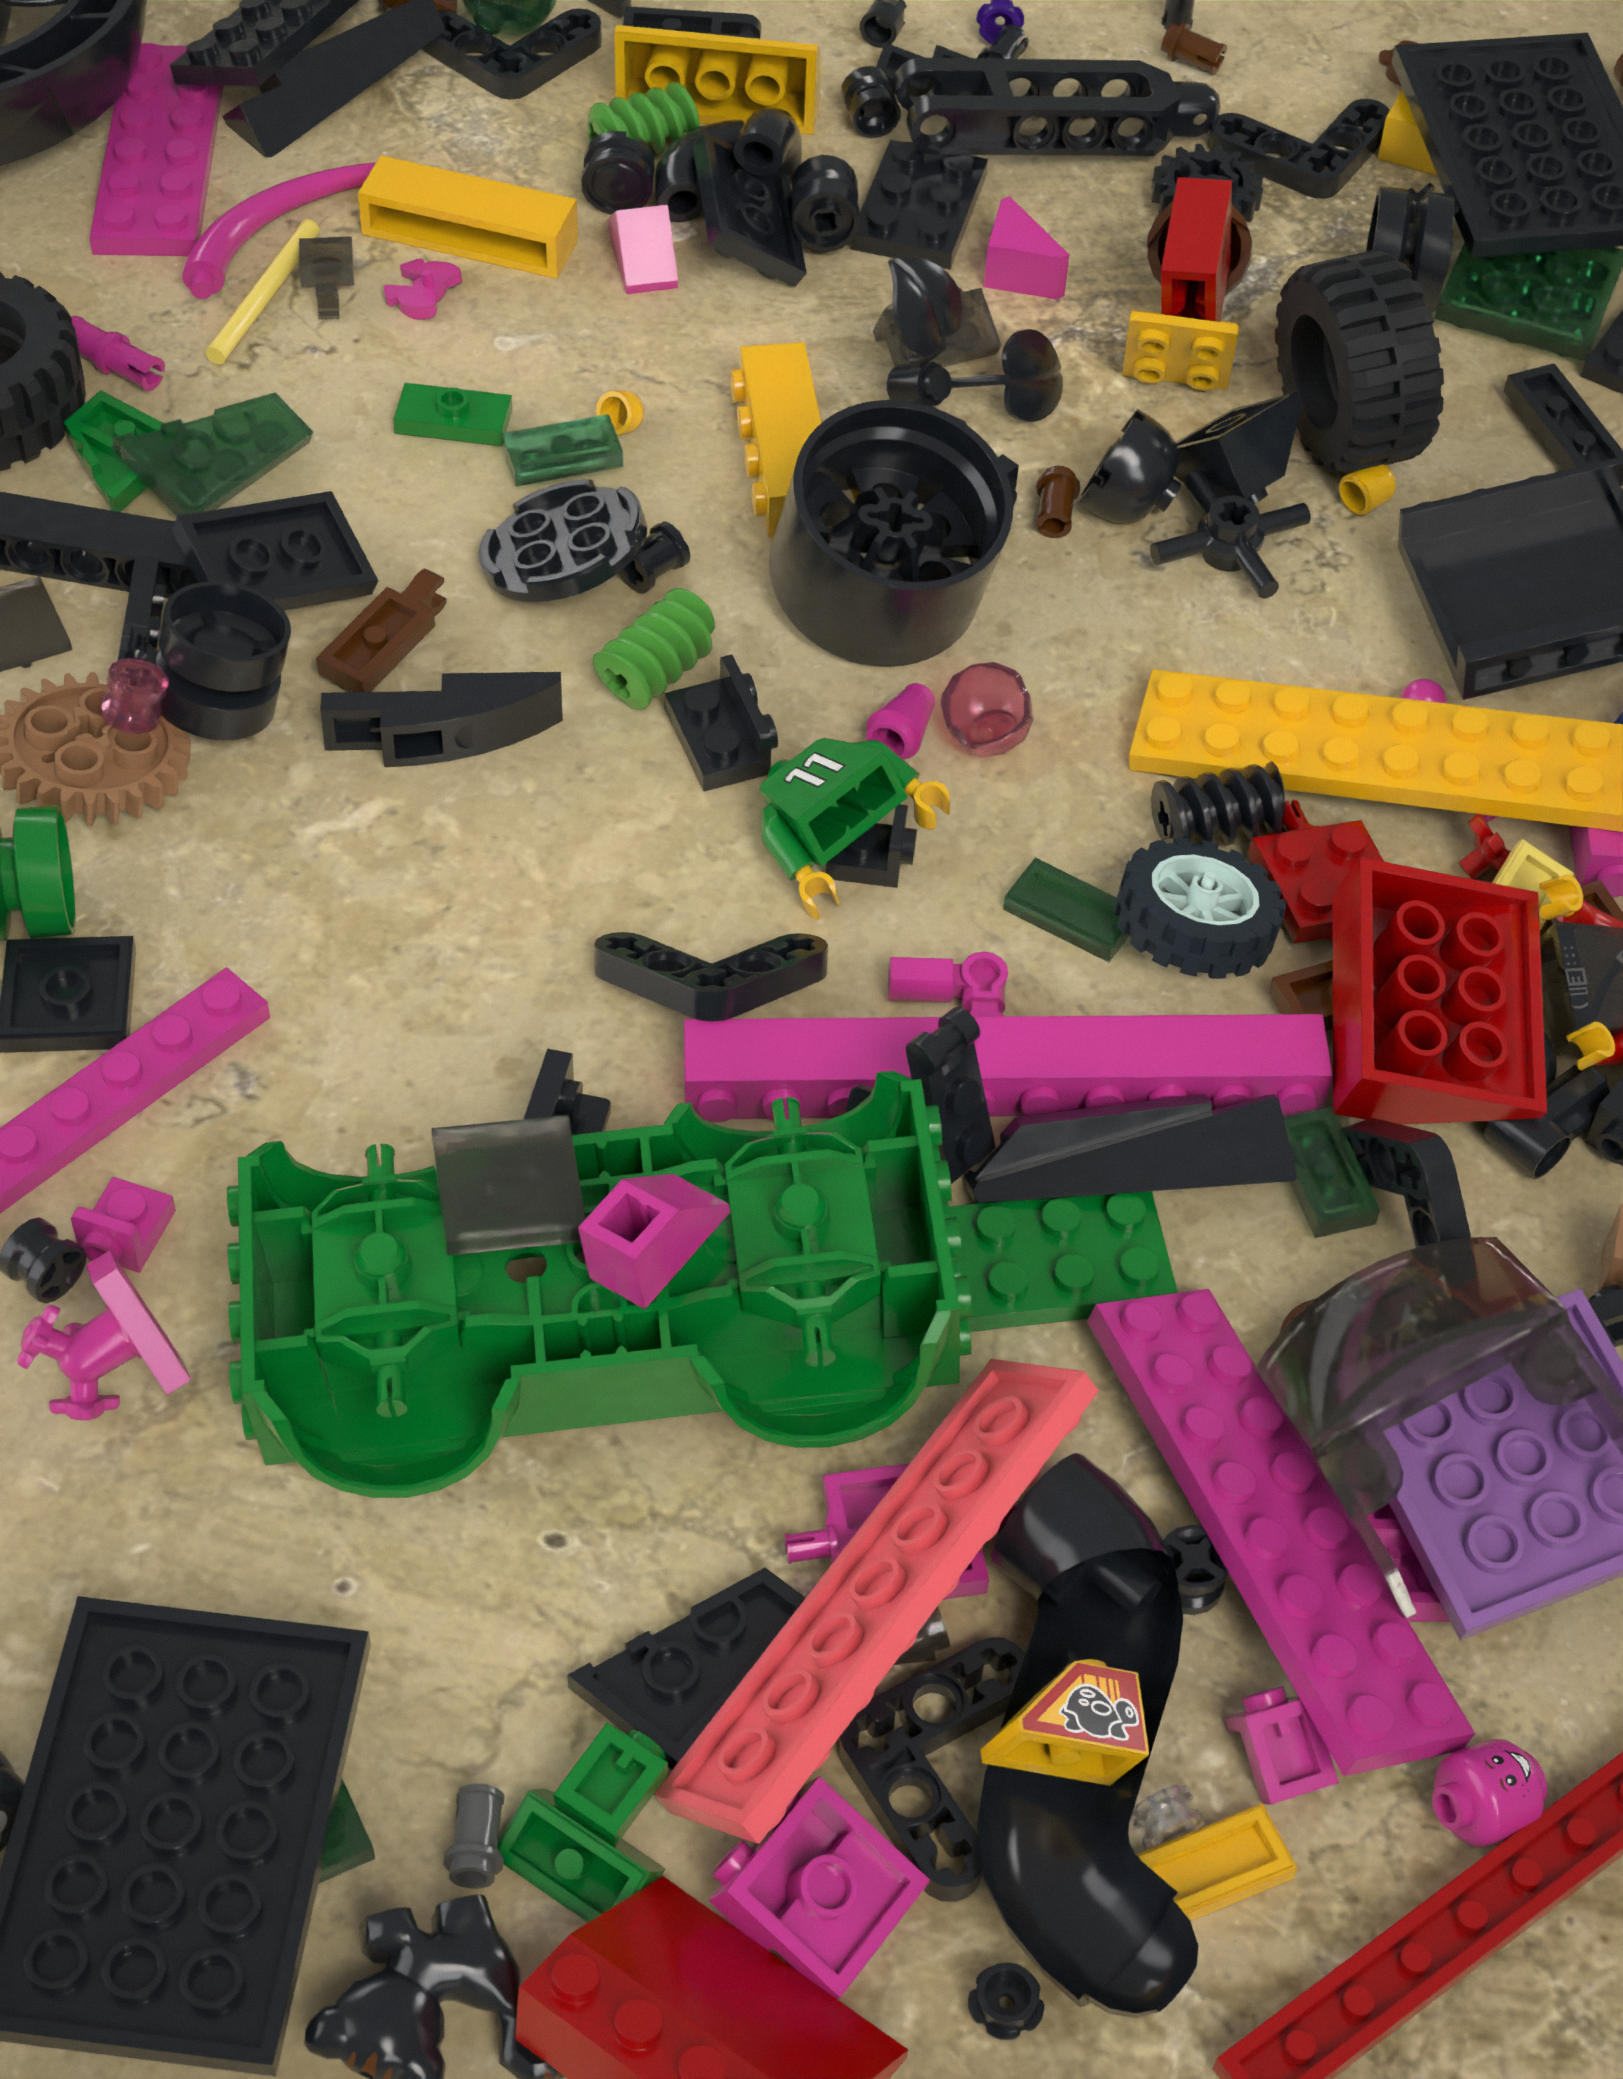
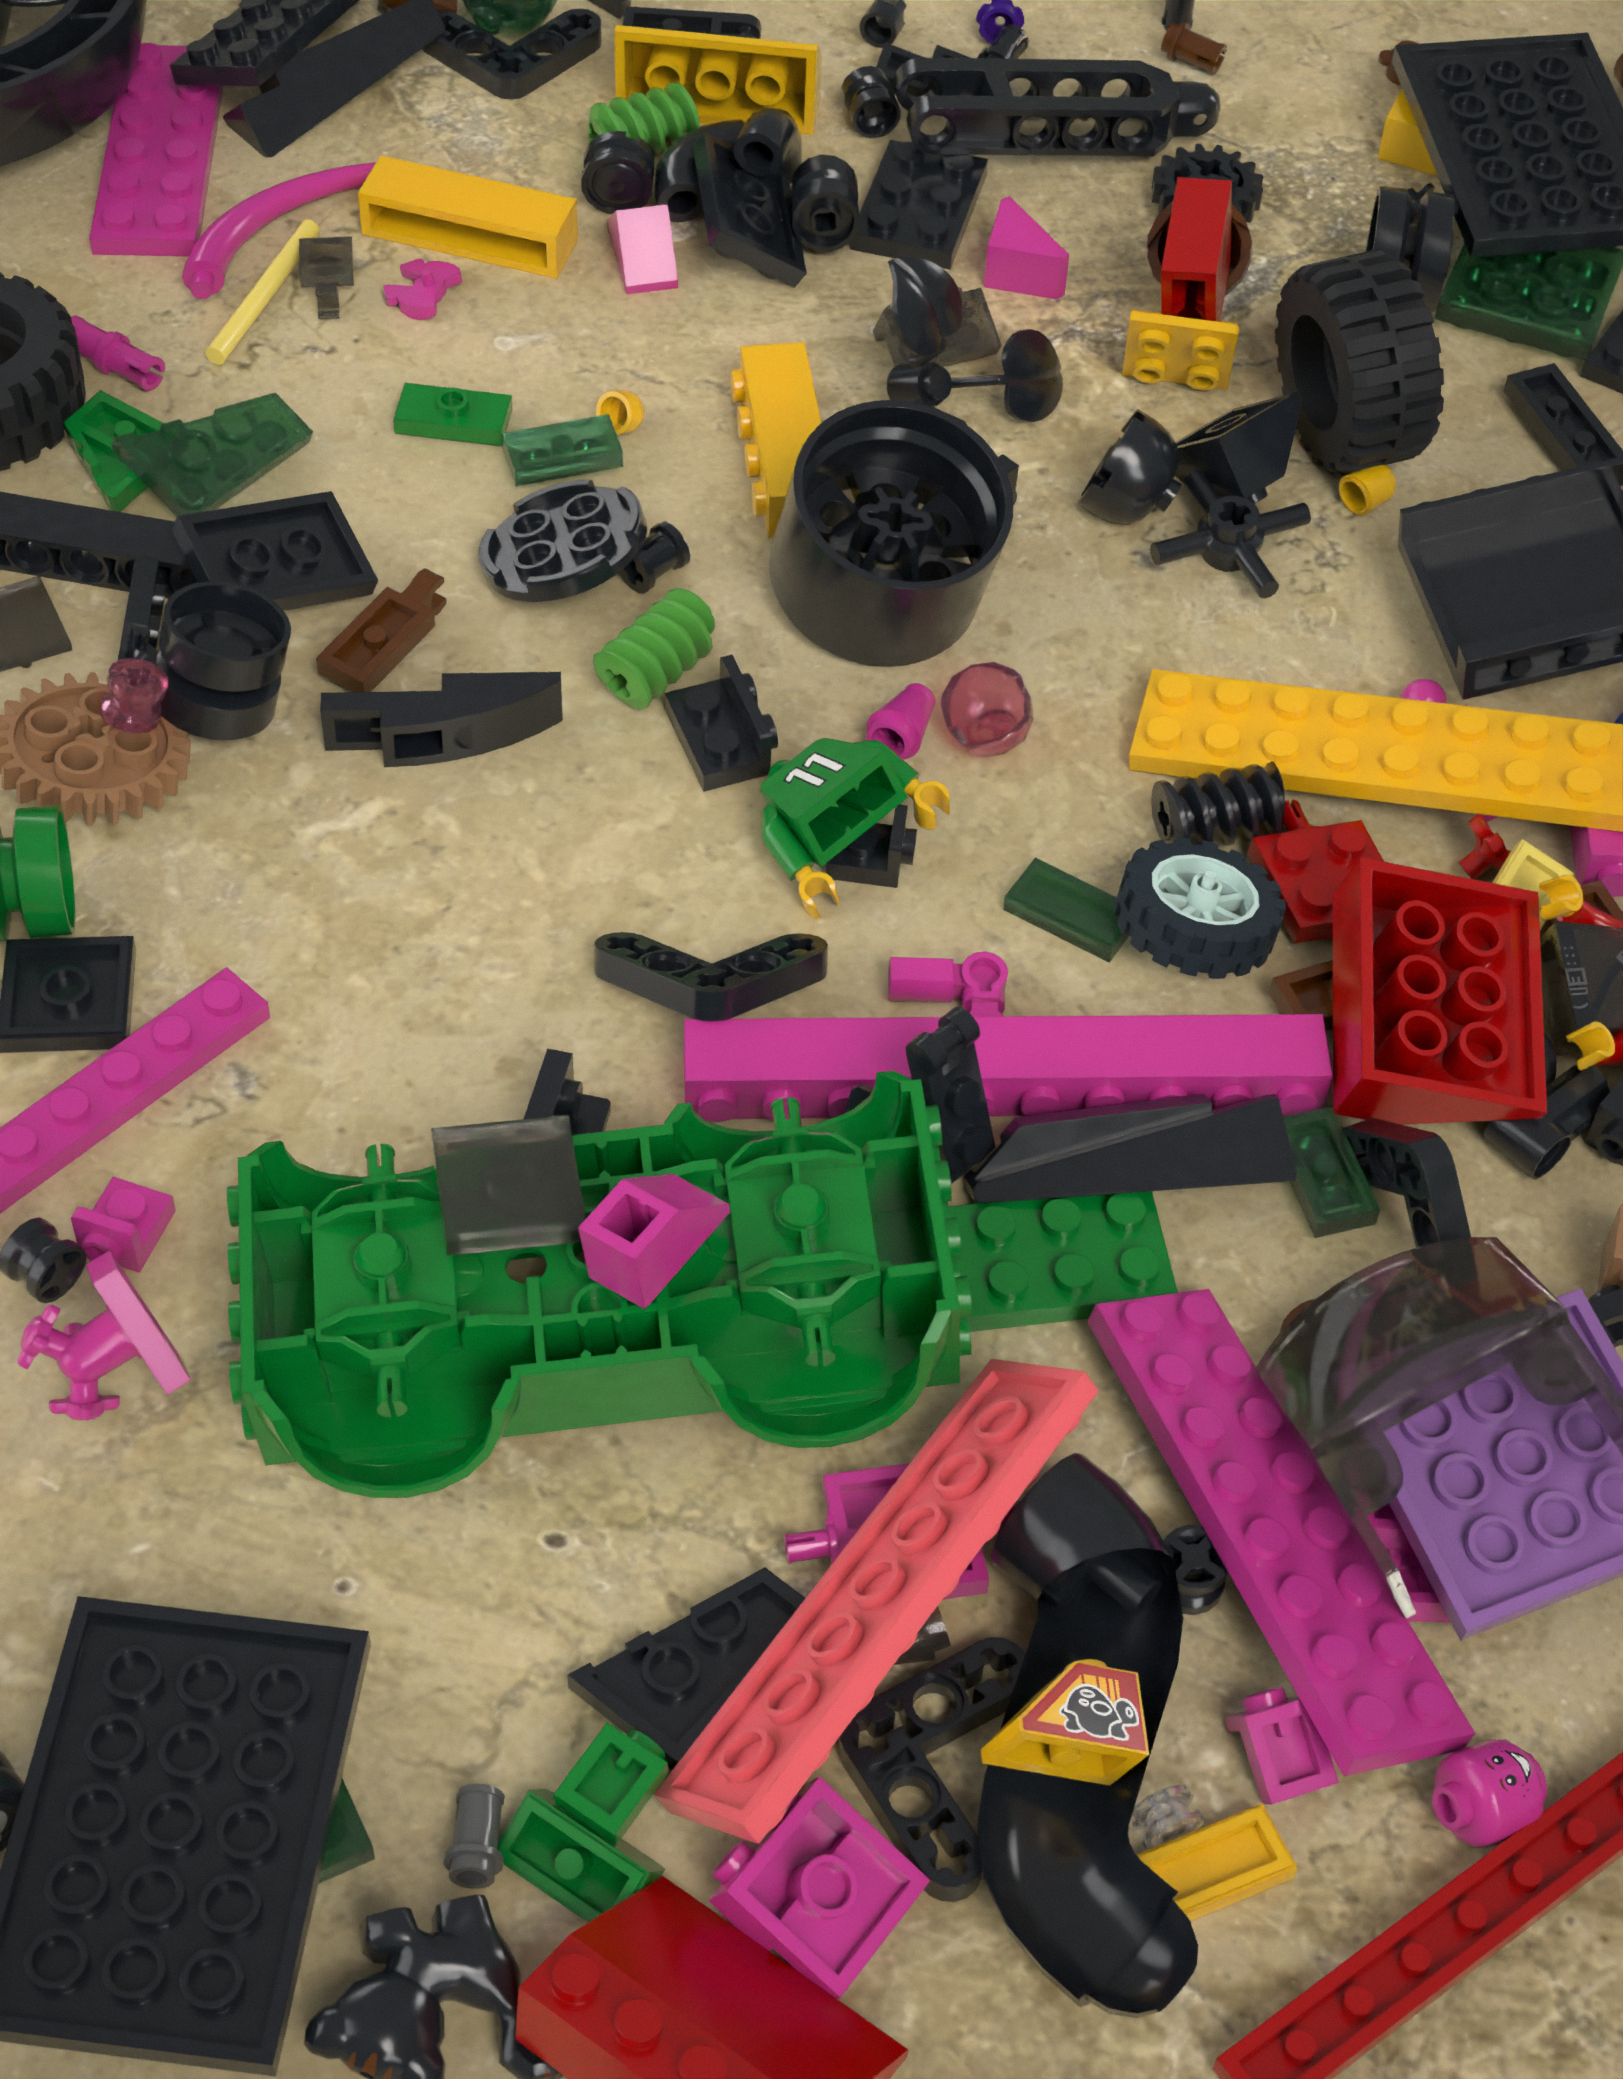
(1012, 1982): black plate -> none
(1057, 491): reddish brown pin -> none
(1303, 161): black beam -> none

